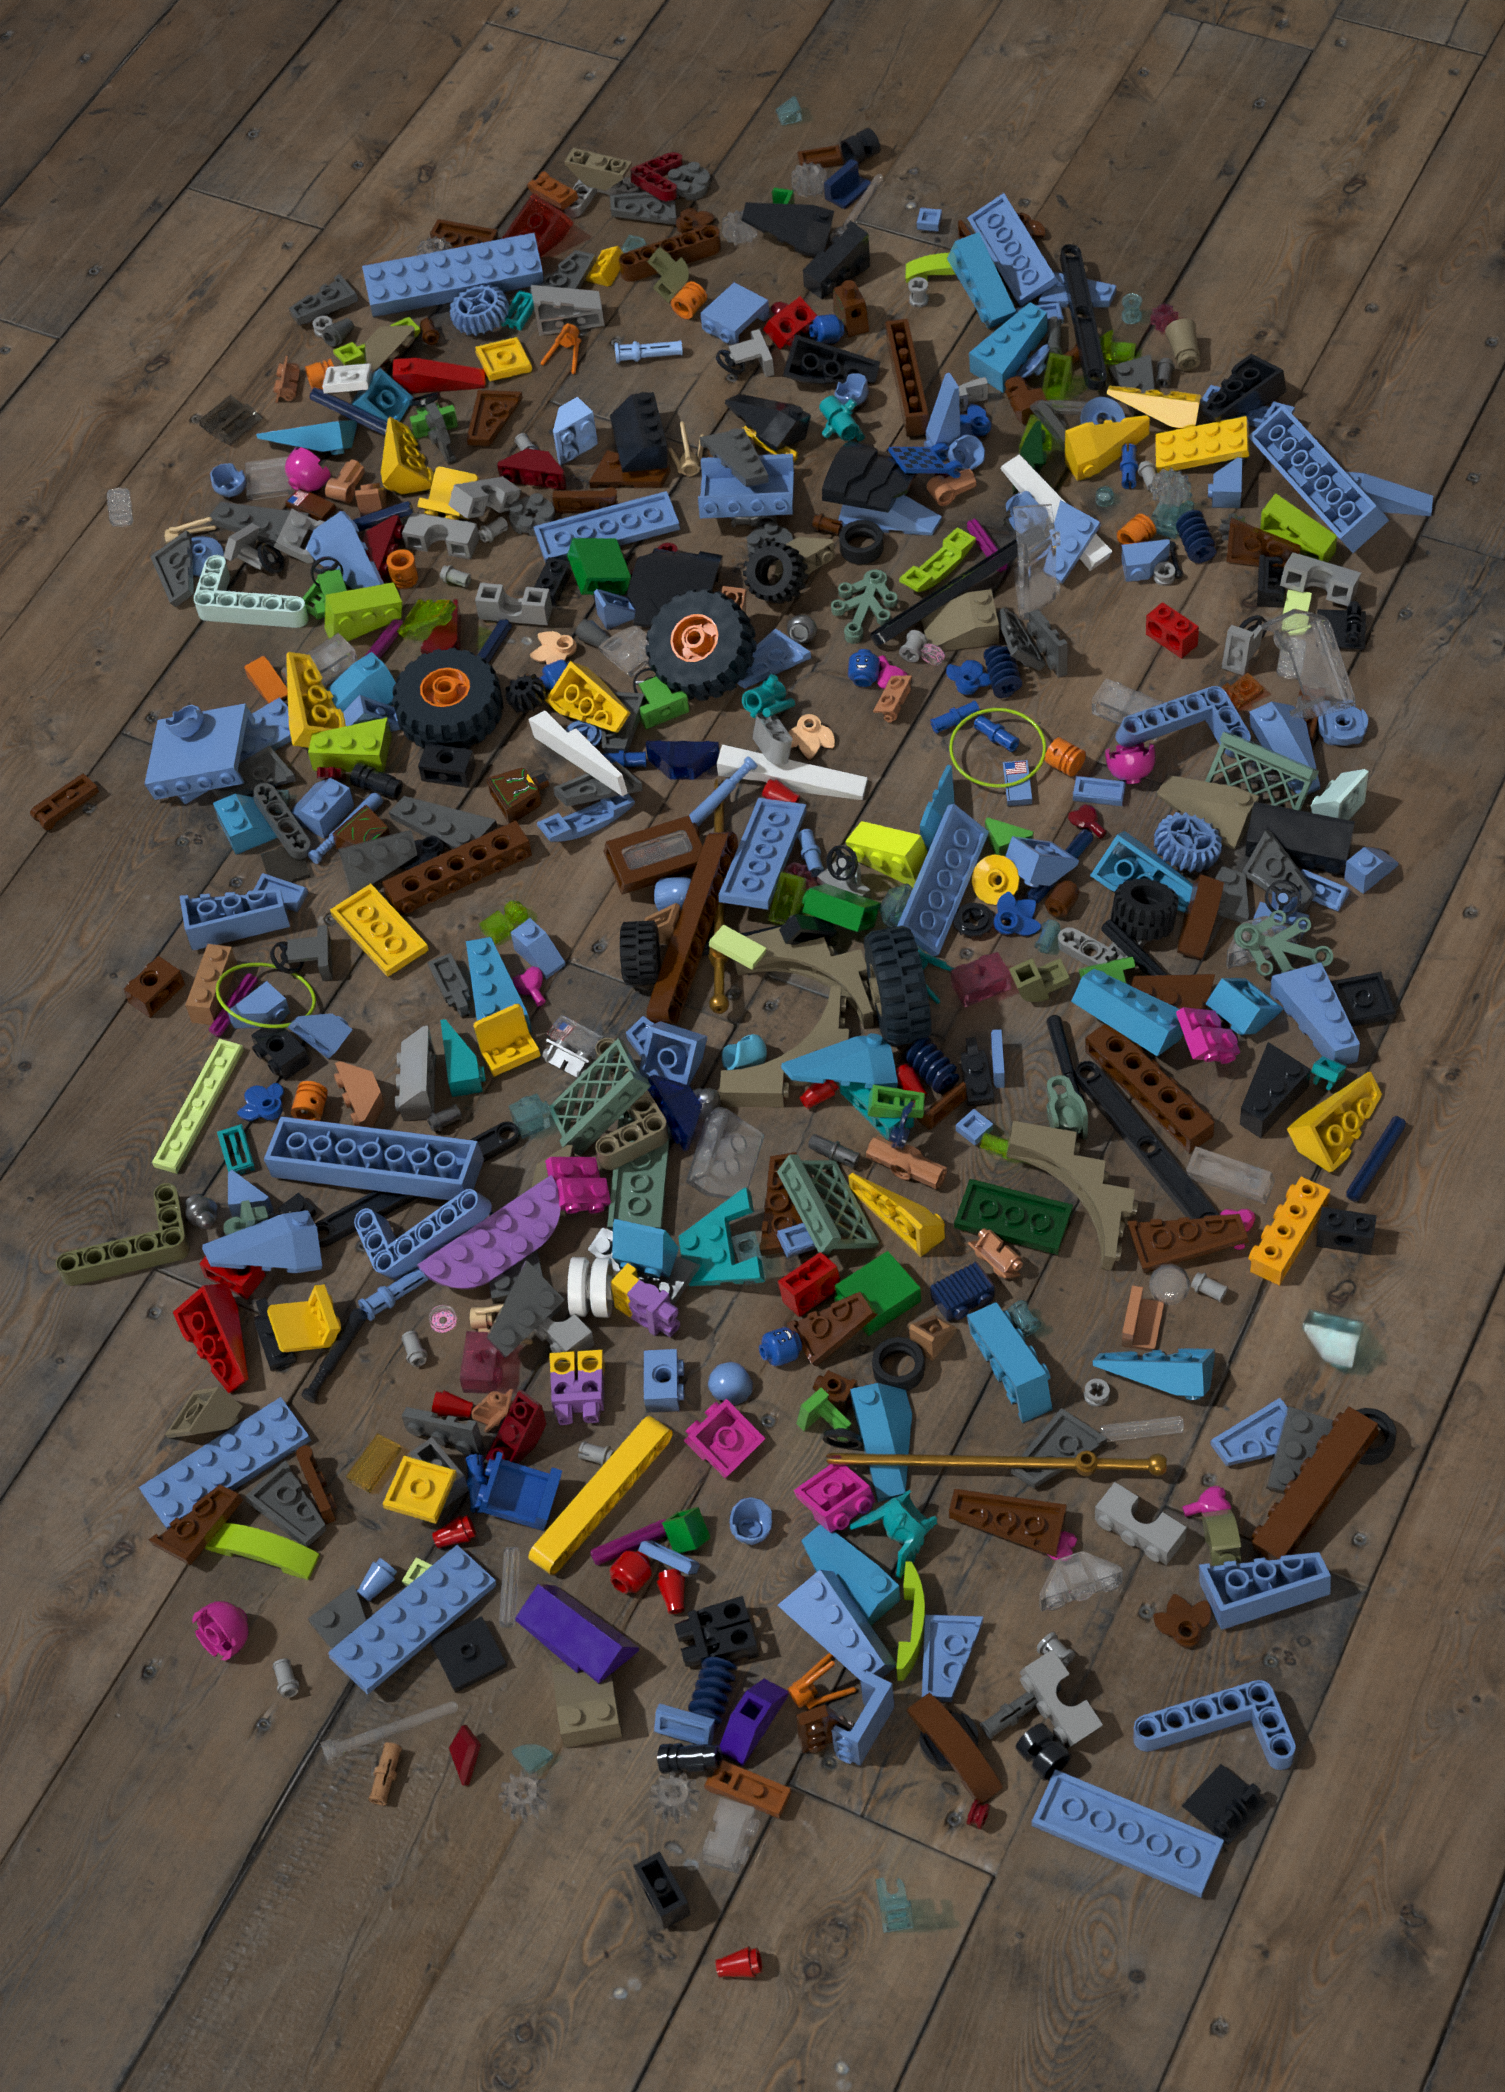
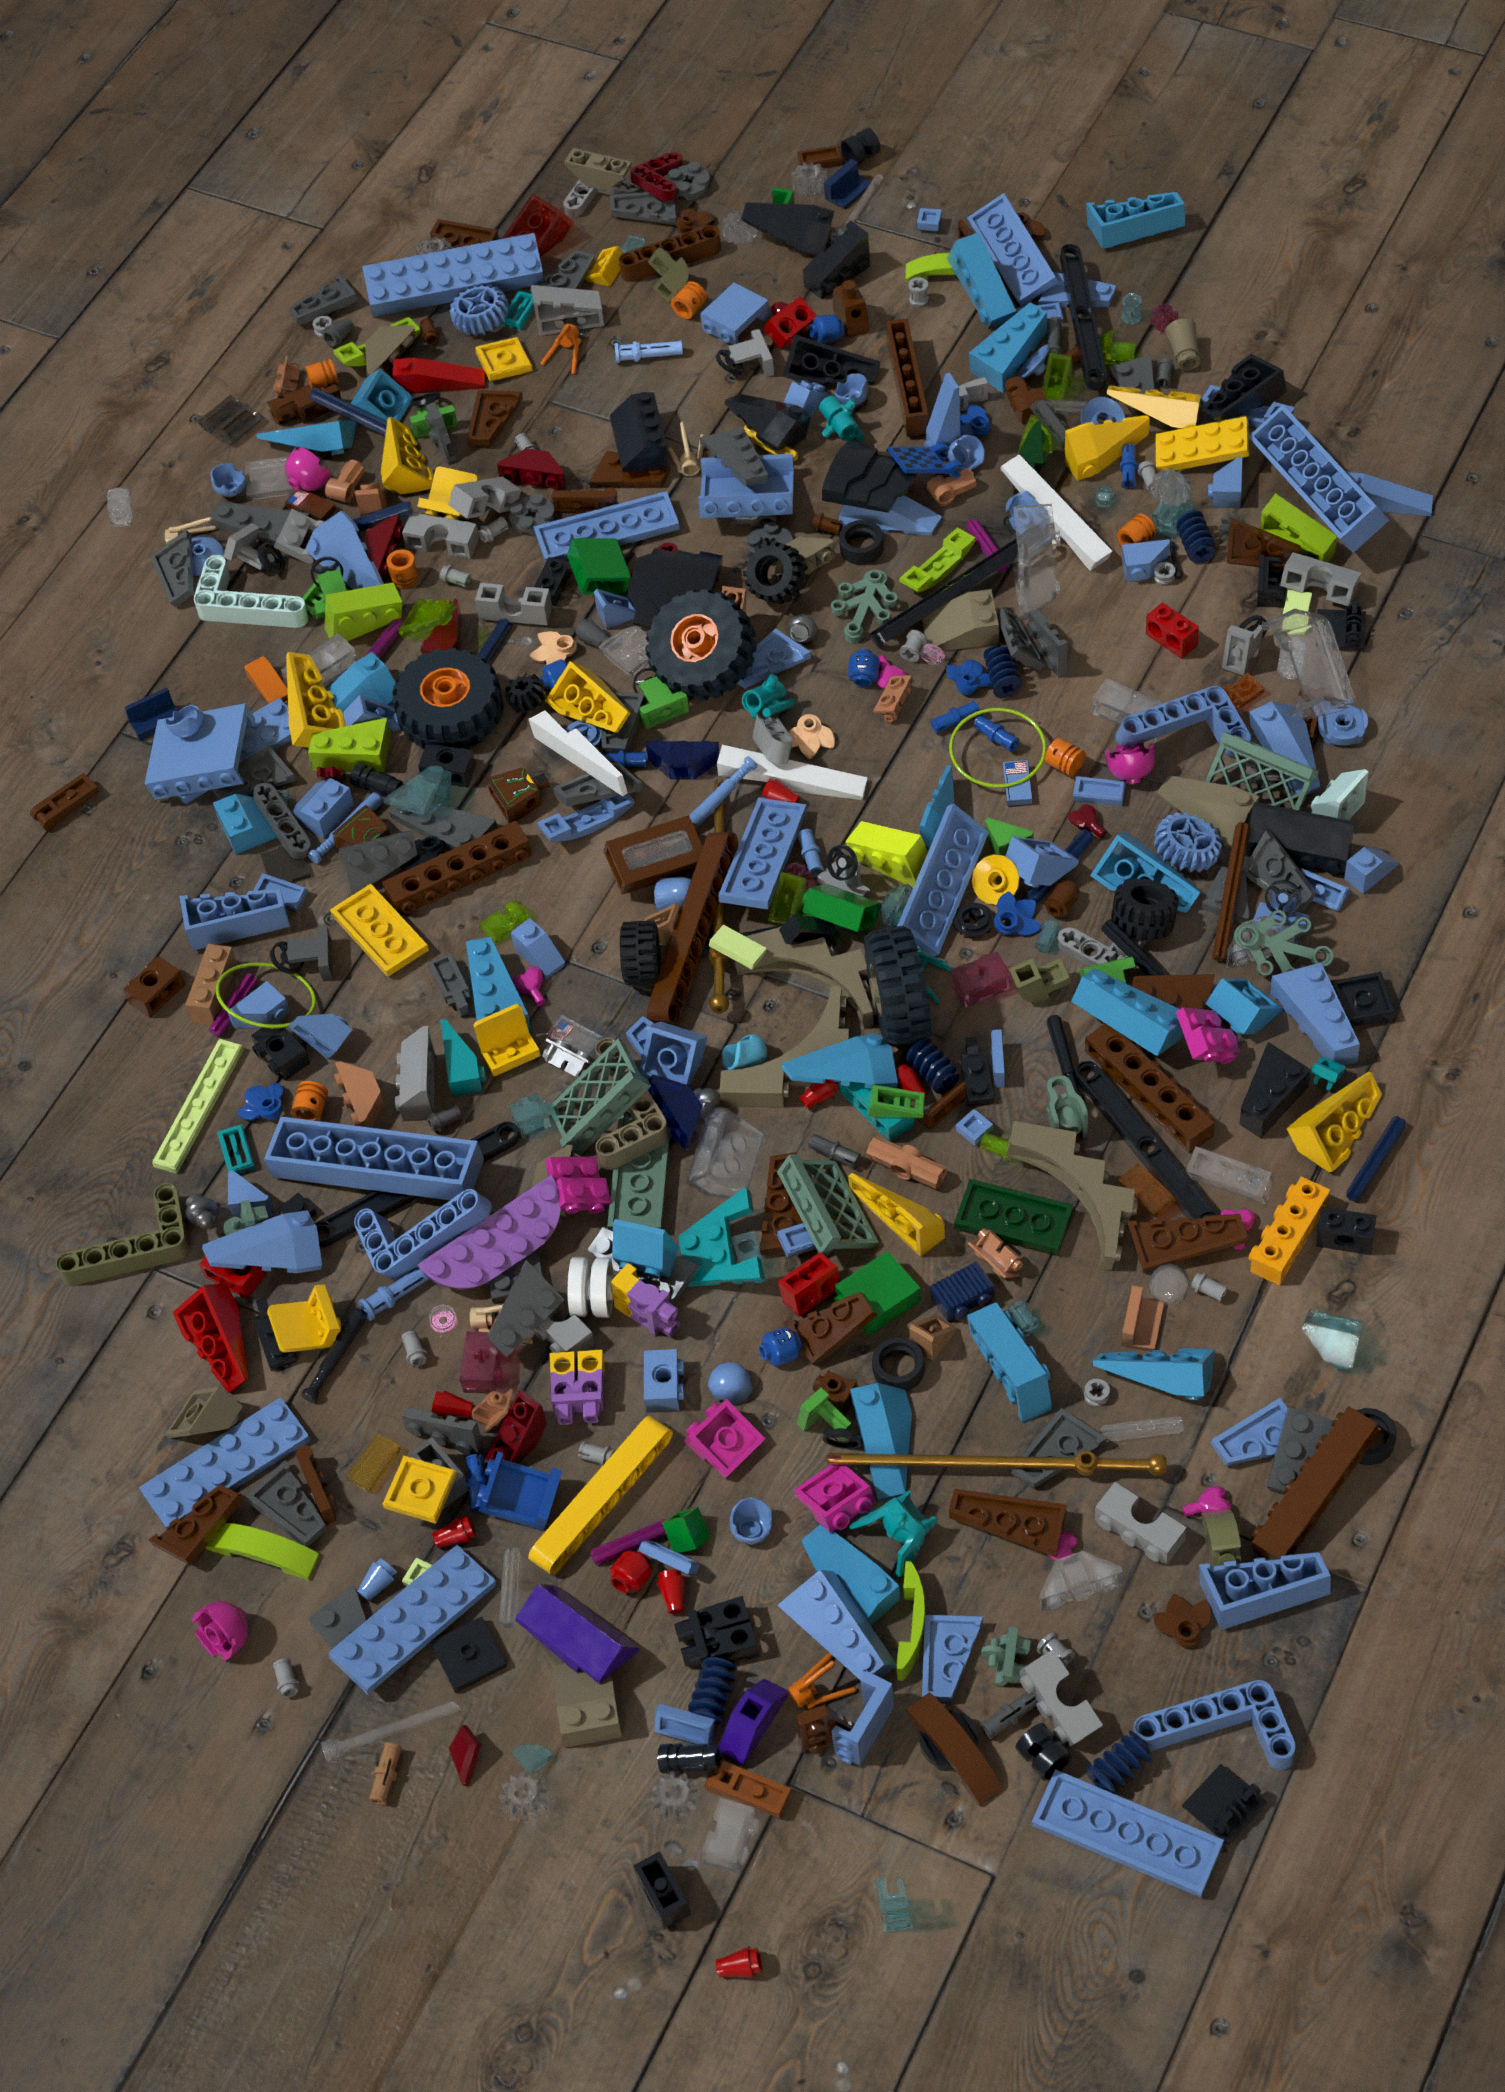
(147, 711): none -> dark blue panel
(299, 404): none -> reddish brown plate
(347, 378): white tile -> none
(423, 791): none -> clear light blue slope
(552, 191): dark orange plate -> none
(574, 430): light blue slope -> none
(789, 111): clear light blue slope -> none
(806, 395): none -> medium blue slope
(899, 1134): dark blue plate -> none
(978, 1814): dark red bush -> none
(1002, 1655): none -> sand green hips
(1075, 535): medium blue wing -> none
(1119, 1762): none -> dark blue piece
(1135, 219): none -> dark azure wedge
(1148, 1190): none -> clear orange slope
(1200, 916): reddish brown slope -> none
(1231, 891): none -> reddish brown axle

